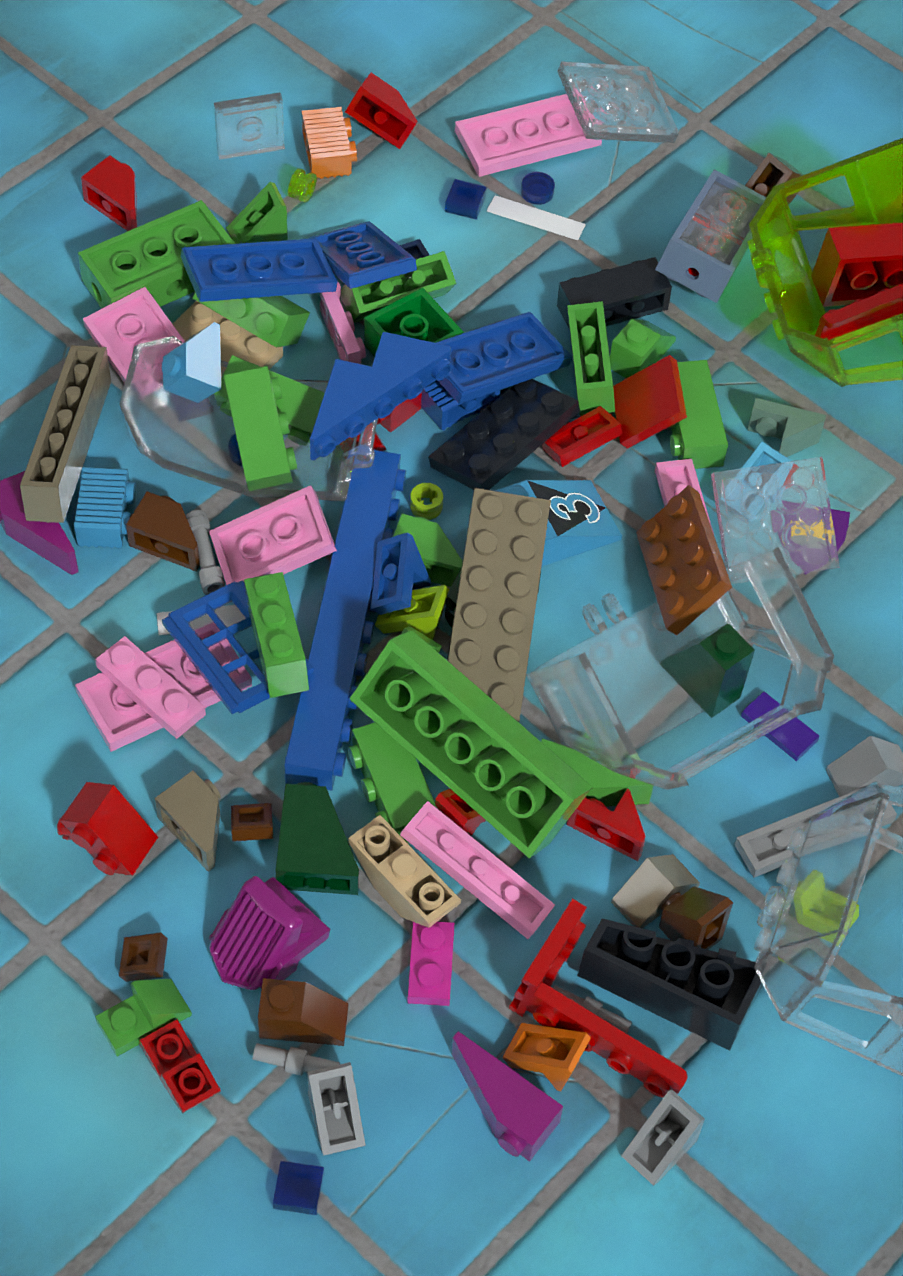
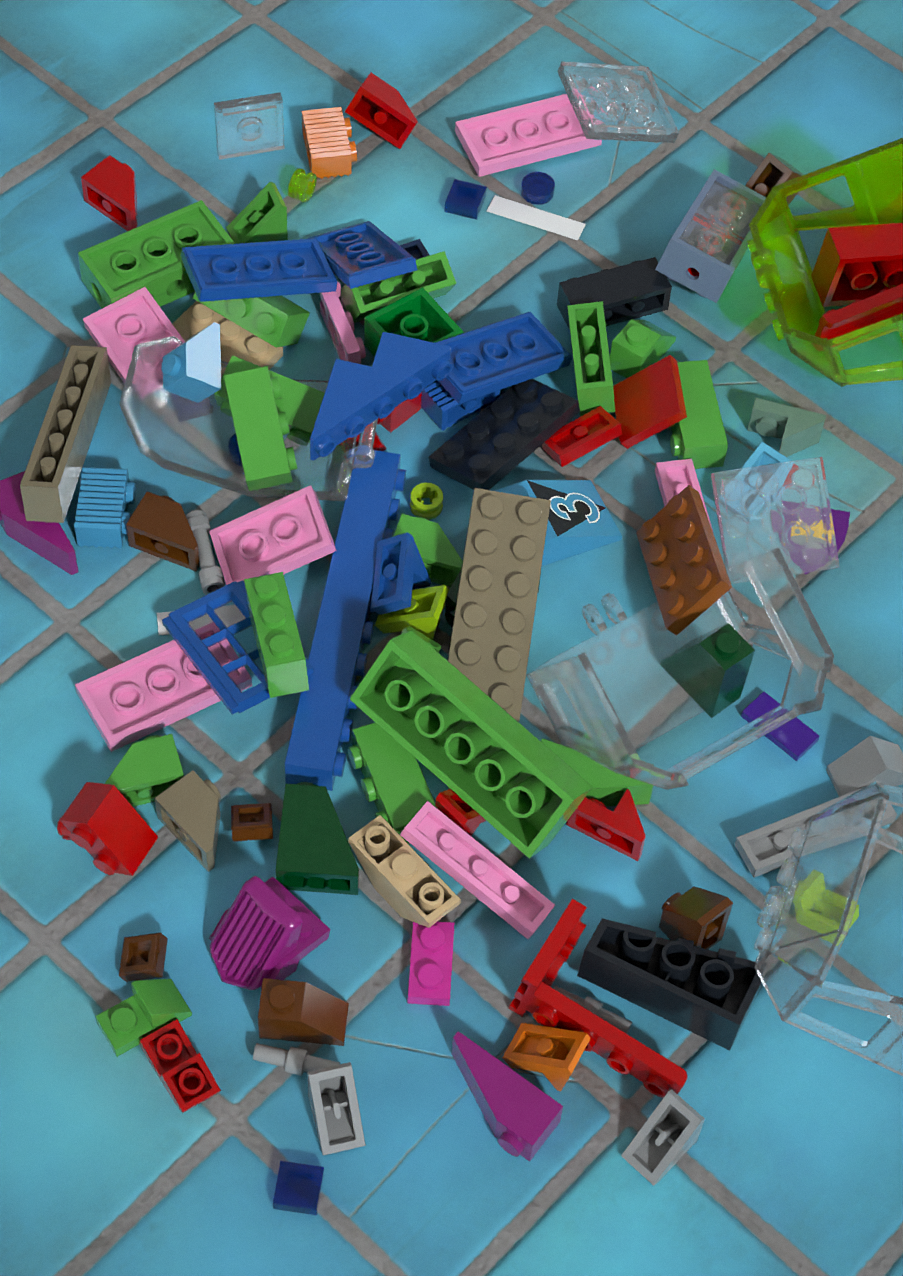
(147, 769): none -> bright green slope
(150, 687): bright pink plate -> none
(650, 887): dark tan slope -> none

